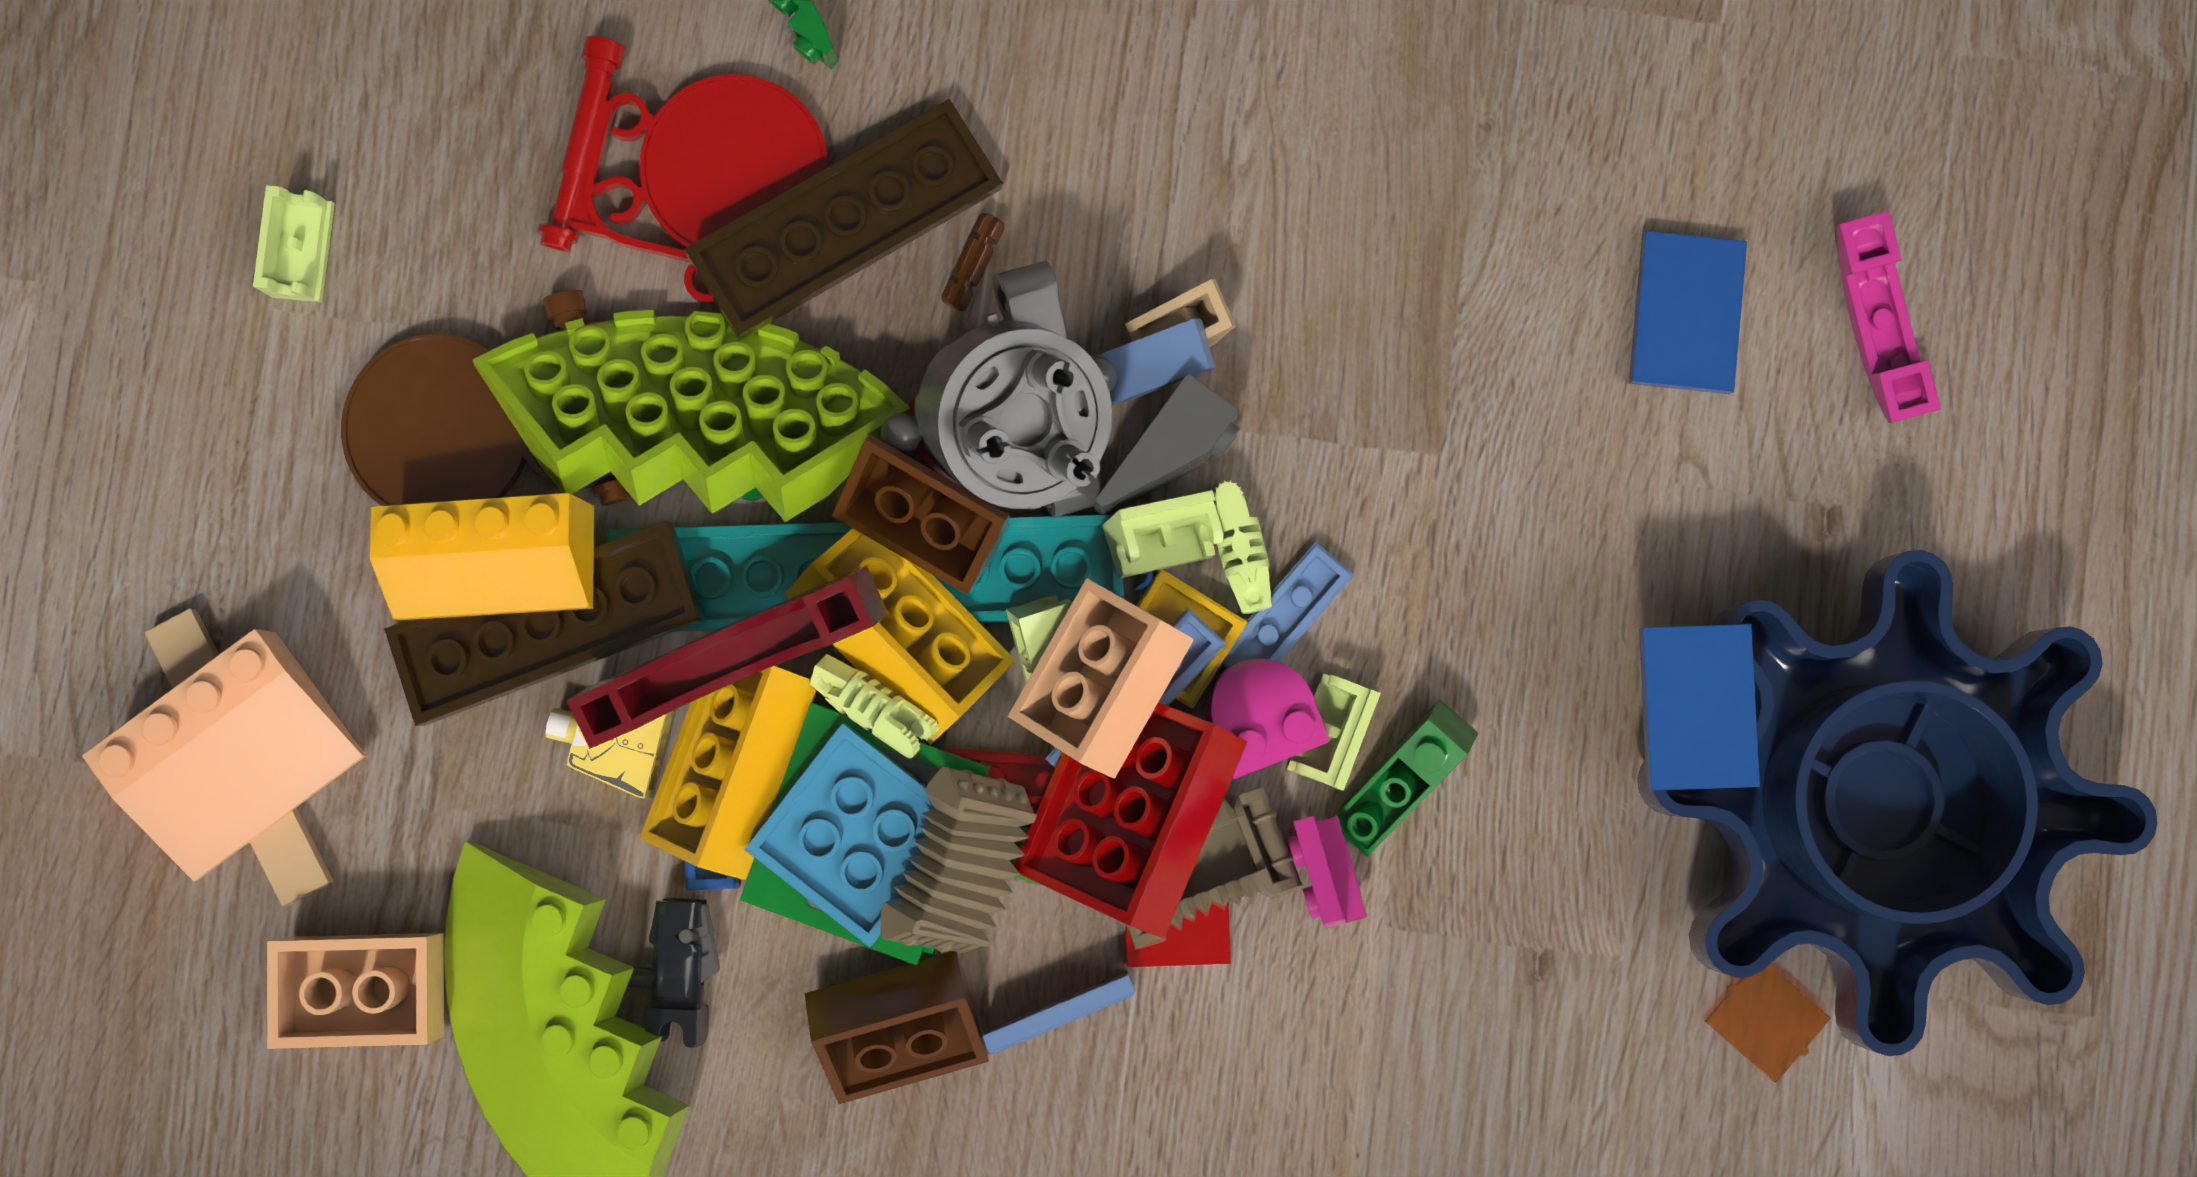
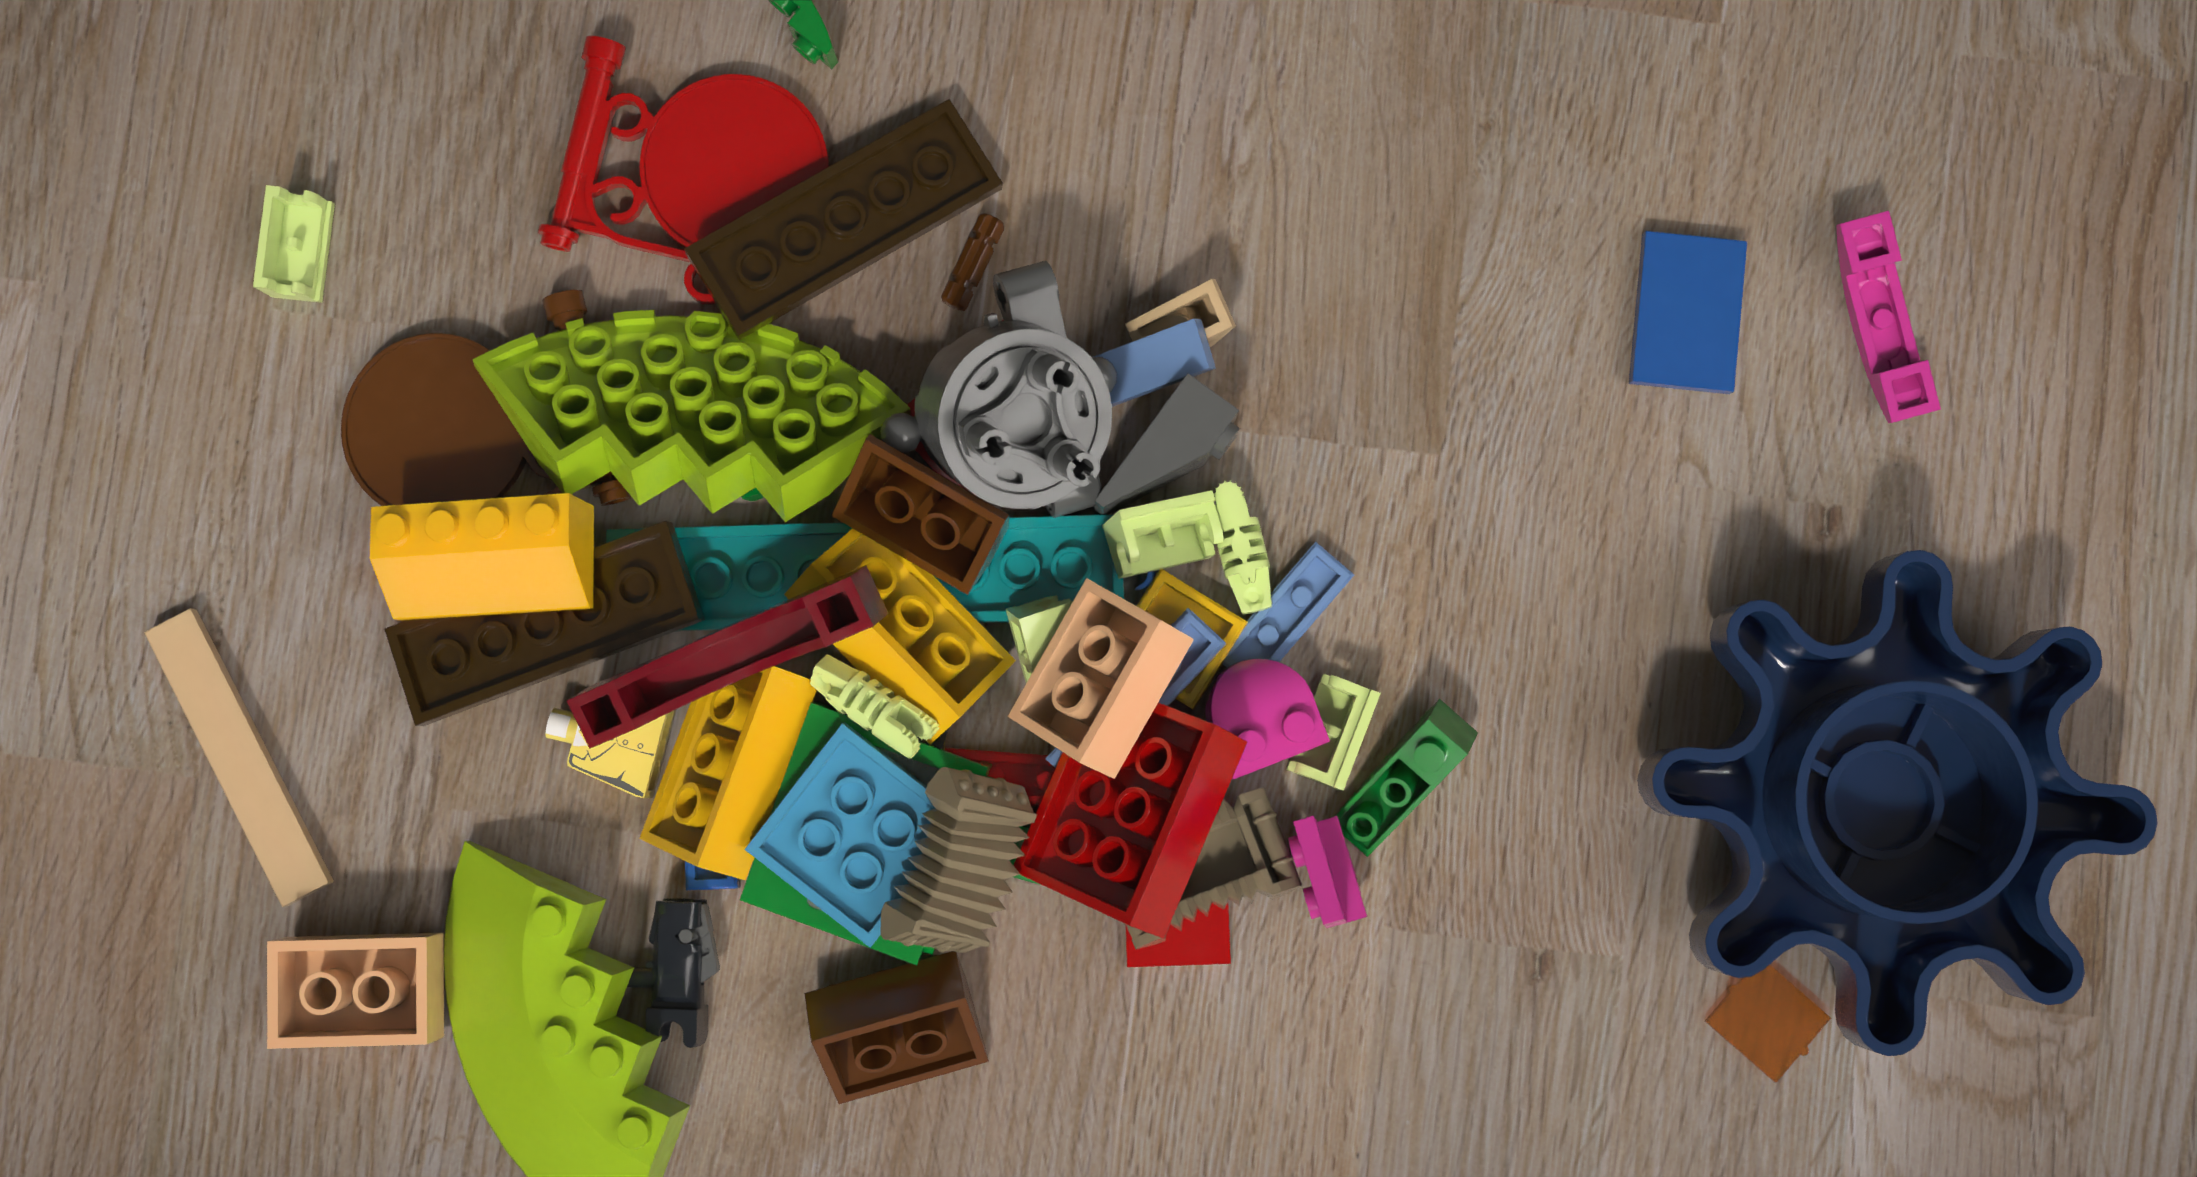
(225, 753): light nougat slope -> none
(1059, 1012): medium blue tile -> none
(1699, 707): blue tile -> none

